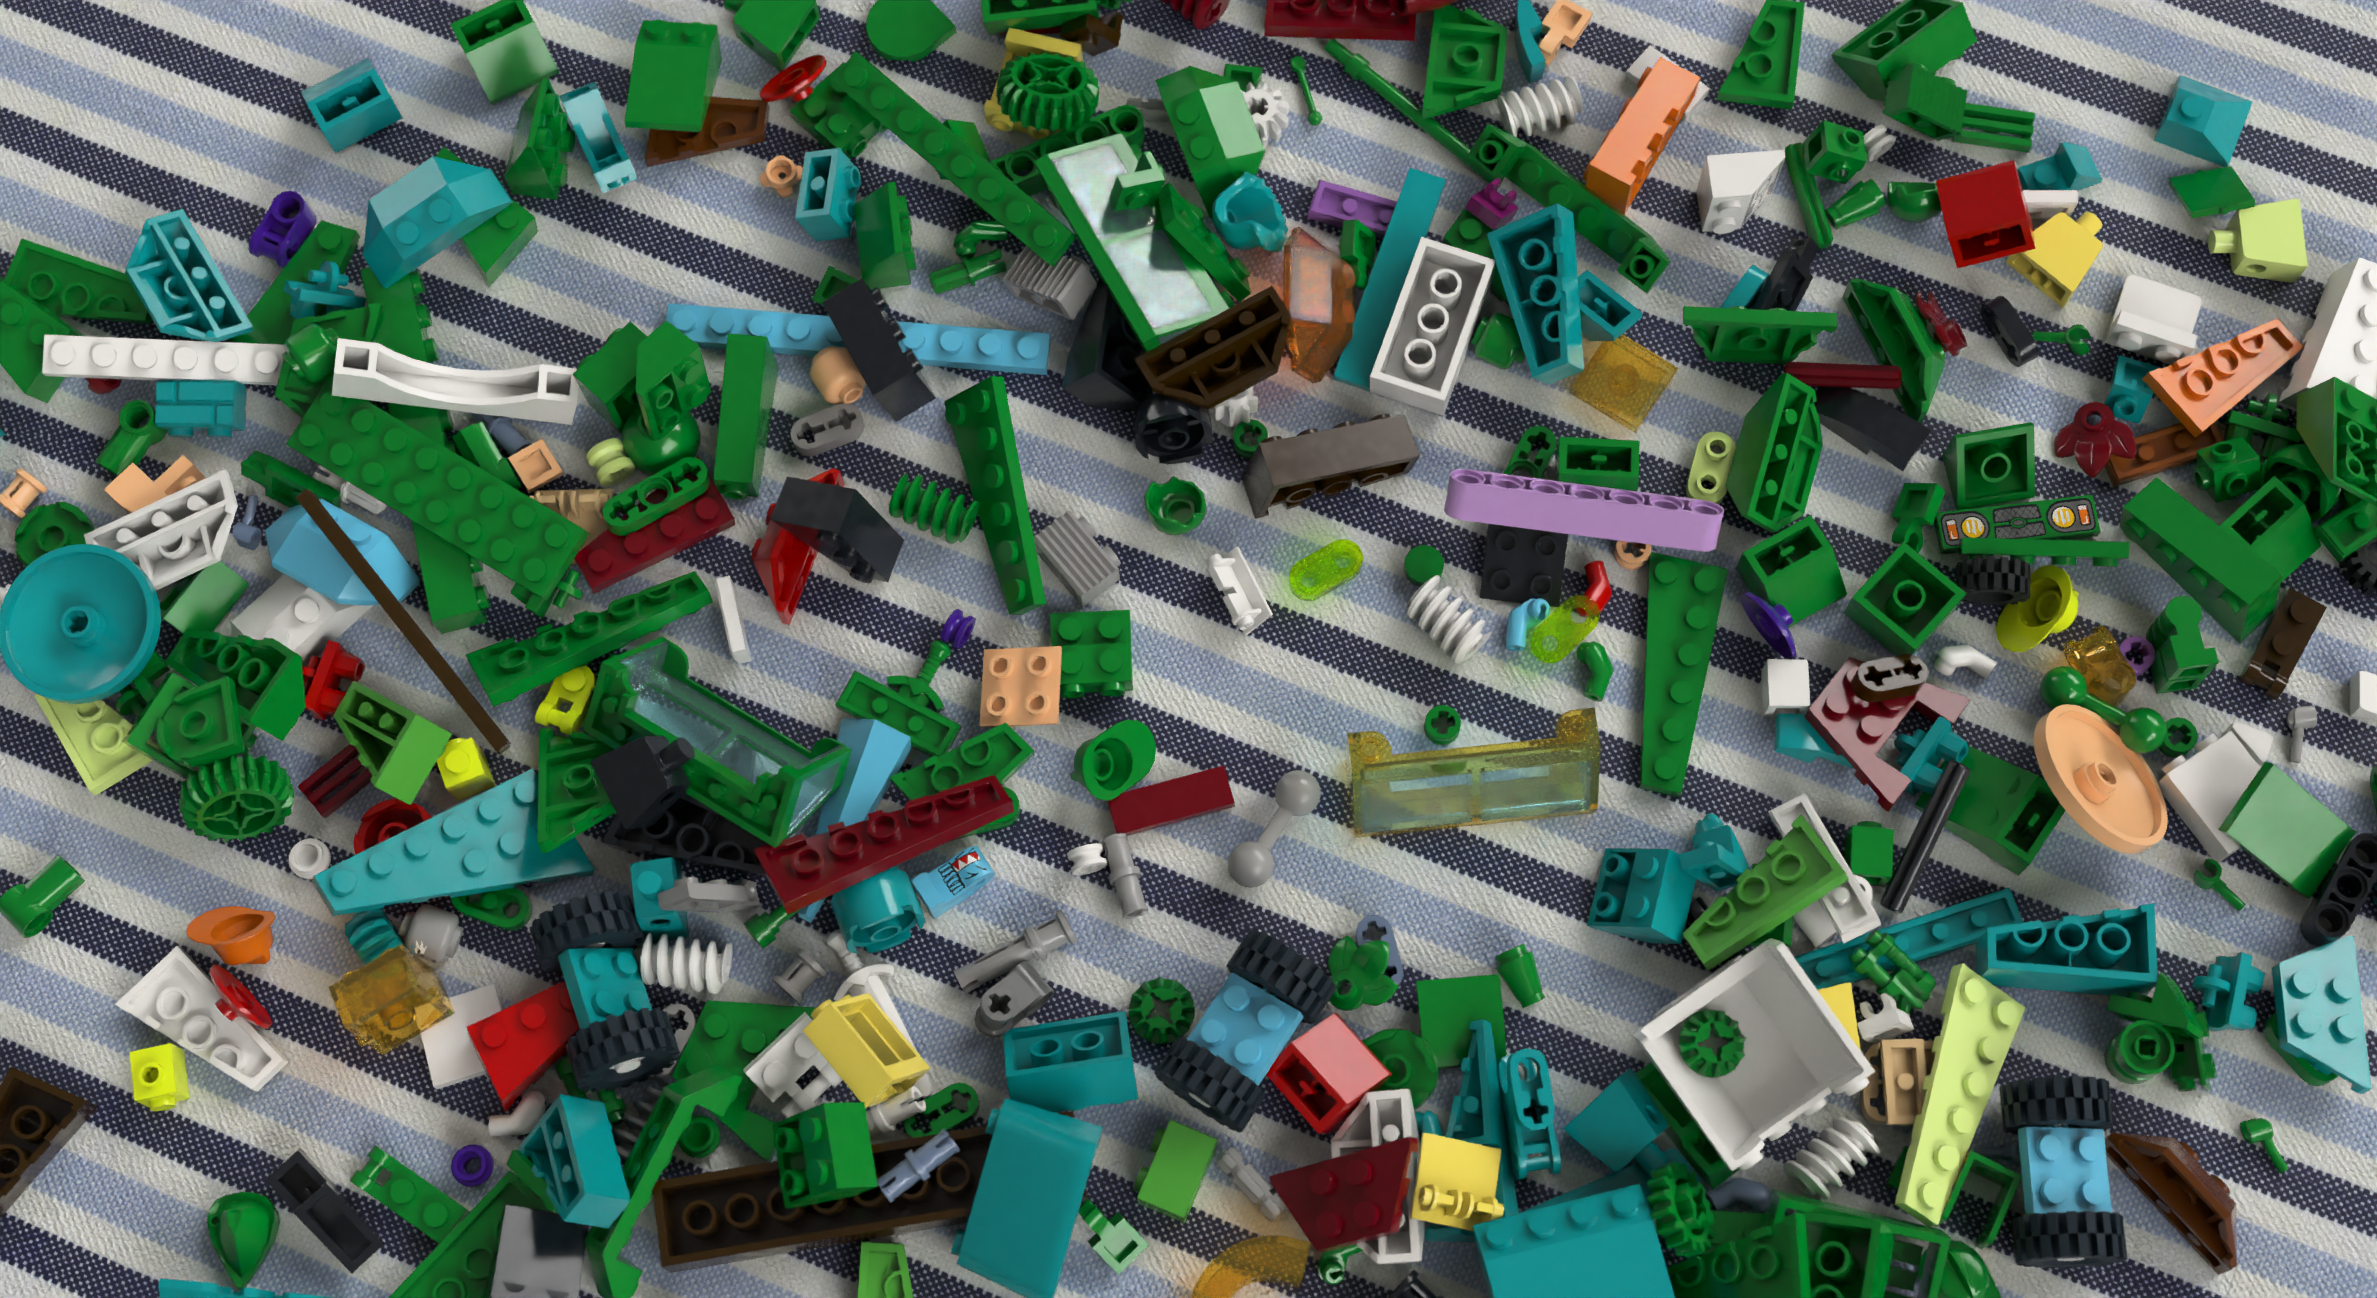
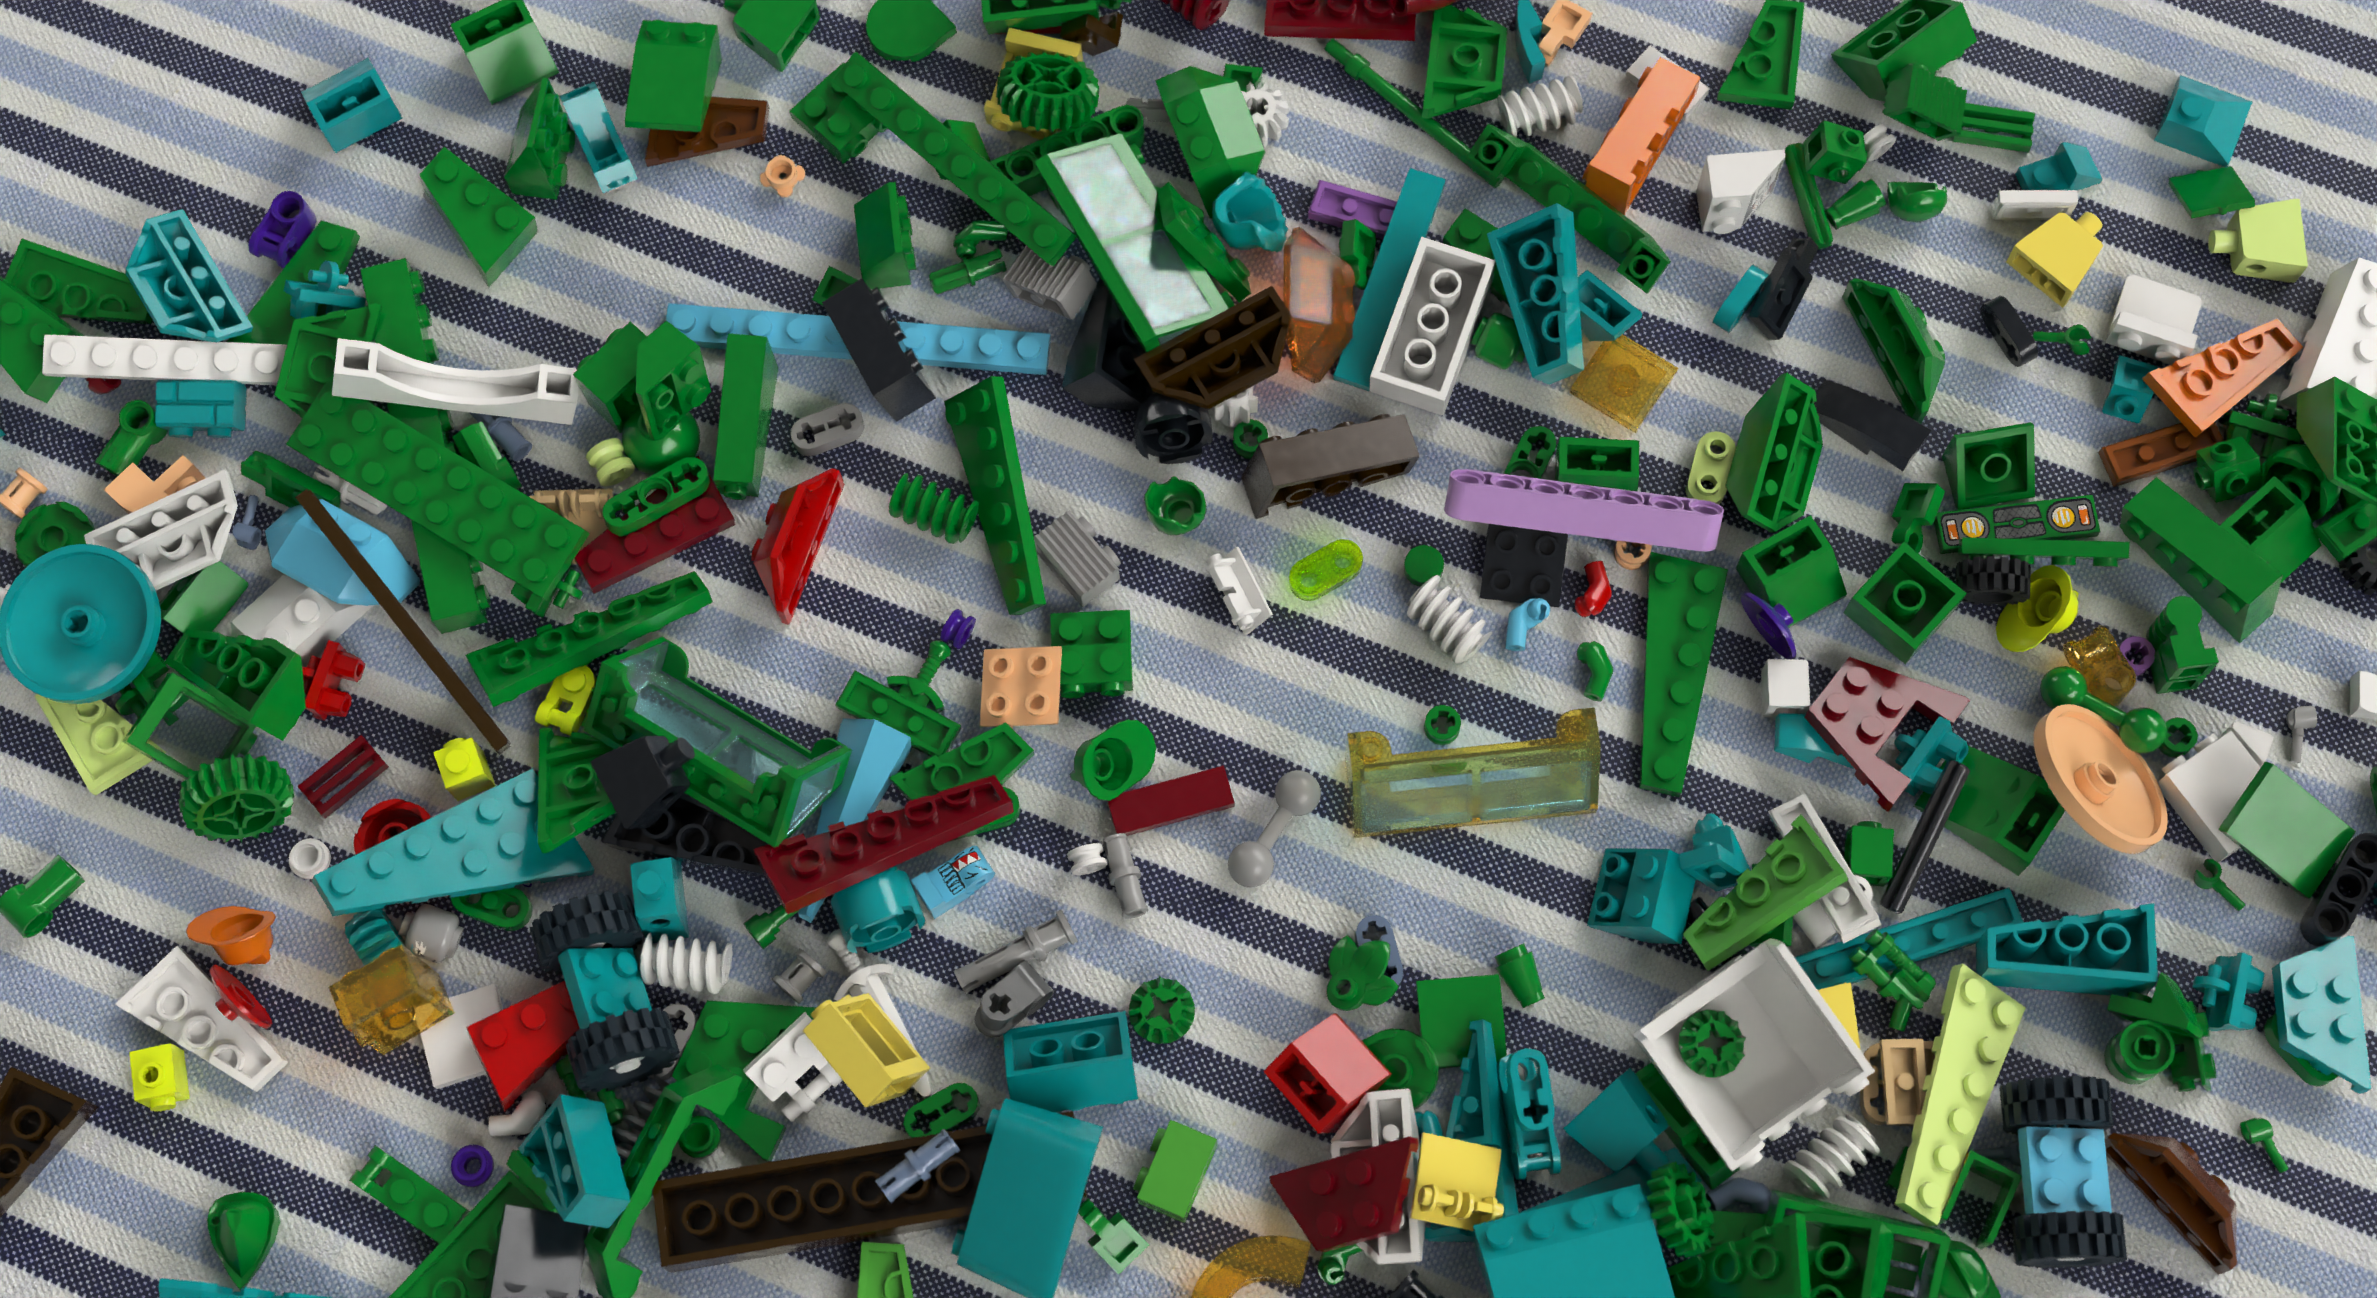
(202, 725): green tile -> none
(311, 352): green head -> none
(325, 1210): black slope -> none
(390, 740): bright green wedge -> none
(427, 214): teal wedge -> none
(535, 466): light nougat plate -> none
(709, 896): light grey hinge -> none
(733, 620): white tile -> none
(794, 80): red dish -> none
(824, 1154): green slope -> none
(827, 194): teal brick -> none
(836, 375): light nougat head -> none
(840, 527): black wedge -> none
(887, 1114): white pin -> none
(1140, 187): green bracket -> none
(1245, 1030): plate -> none
(1251, 1183): light grey axle -> none
(1298, 67): green hinge -> none
(1493, 207): magenta tile -> none
(1565, 629): clear neon green plate -> none
(1756, 334): green wing -> none
(1846, 375): dark red axle -> none
(1886, 1024): white tile -> none
(1891, 684): dark brown beam -> none
(1945, 332): dark red plate -> none
(1963, 656): white arm -> none
(1985, 214): red slope -> none
(2097, 442): dark red plate -> none
(2283, 642): dark brown plate -> none

